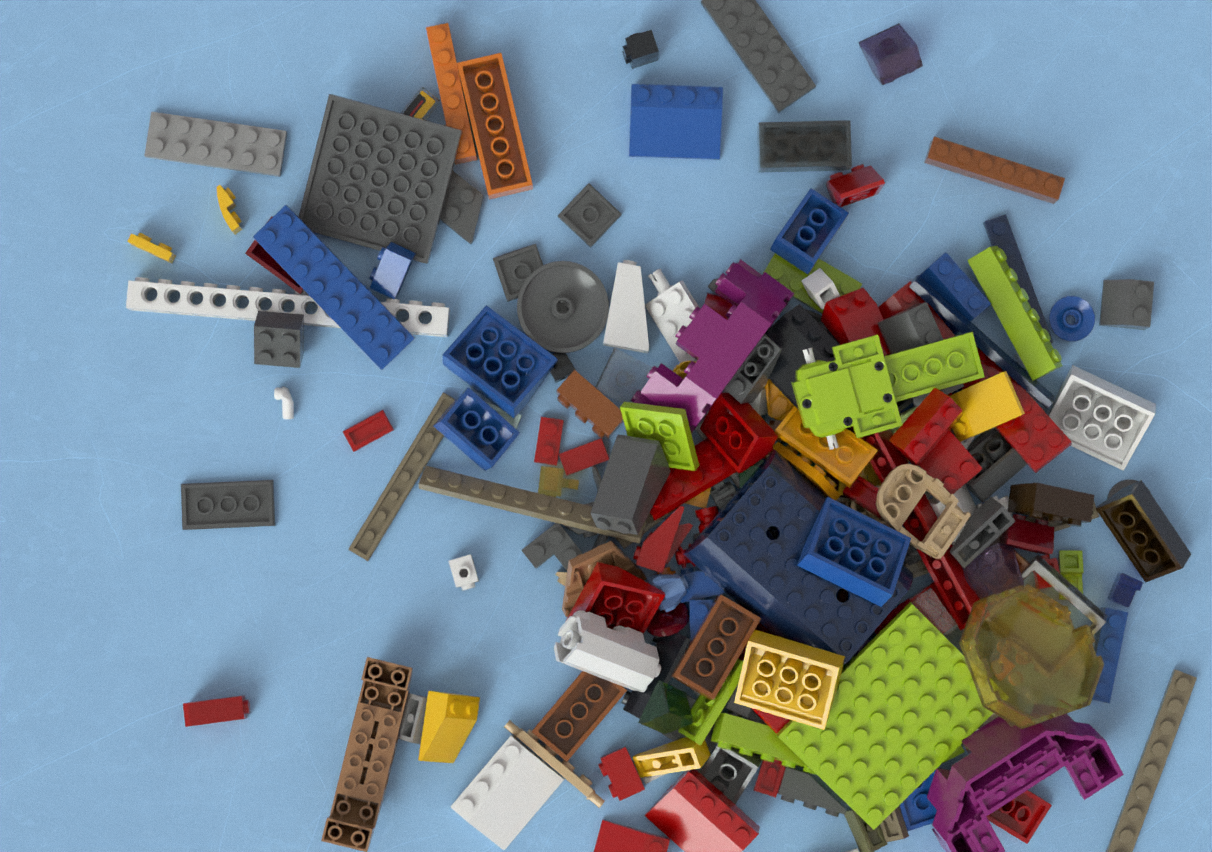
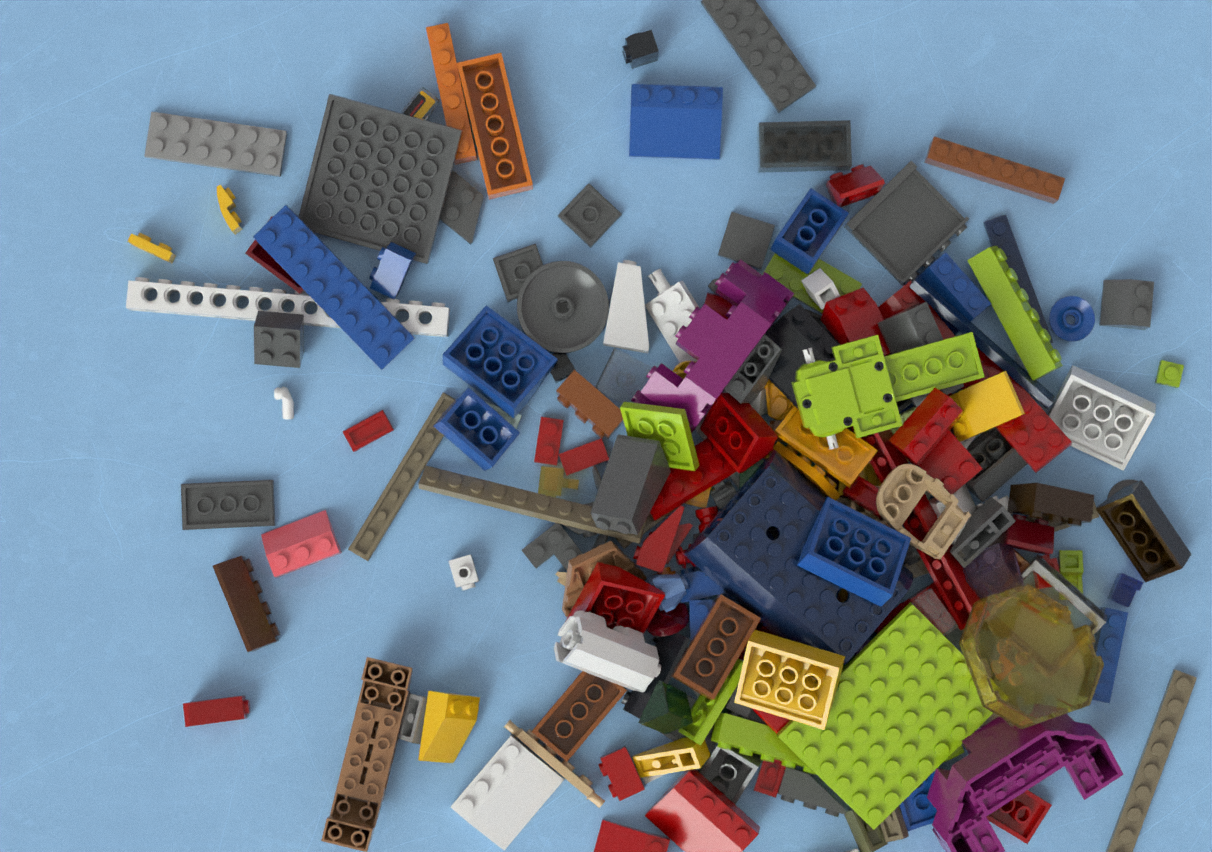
(246, 603): none -> reddish brown slope
(300, 544): none -> coral slope
(746, 240): none -> dark grey tile
(891, 54): clear purple slope -> none
(906, 224): none -> dark grey panel
(1169, 374): none -> lime plate

